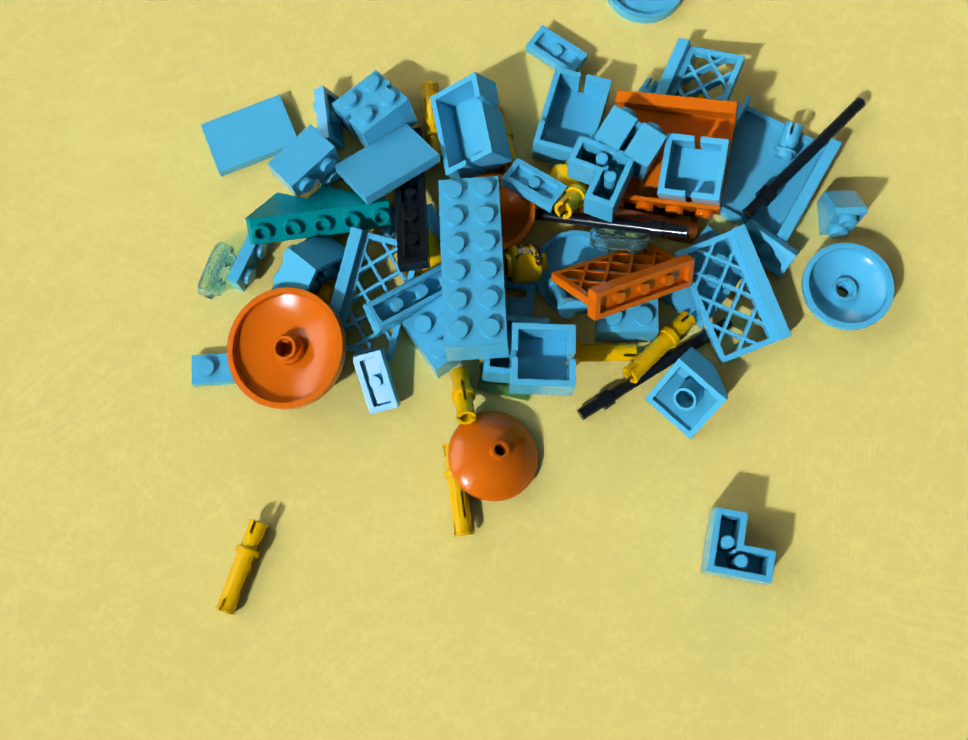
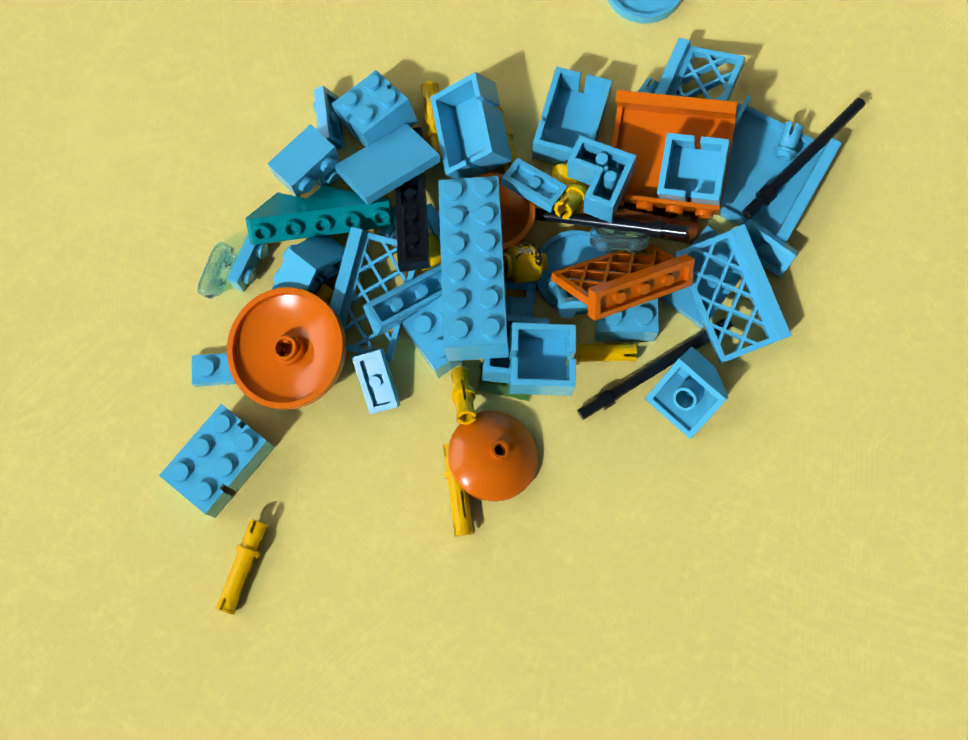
(217, 455): none -> medium azure piece
(249, 135): medium azure tile -> none
(556, 50): medium azure plate -> none
(646, 143): medium azure piece -> none
(667, 338): yellow pin -> none
(726, 553): medium azure brick -> none
(839, 212): medium azure slope -> none
(861, 276): medium azure dish -> none

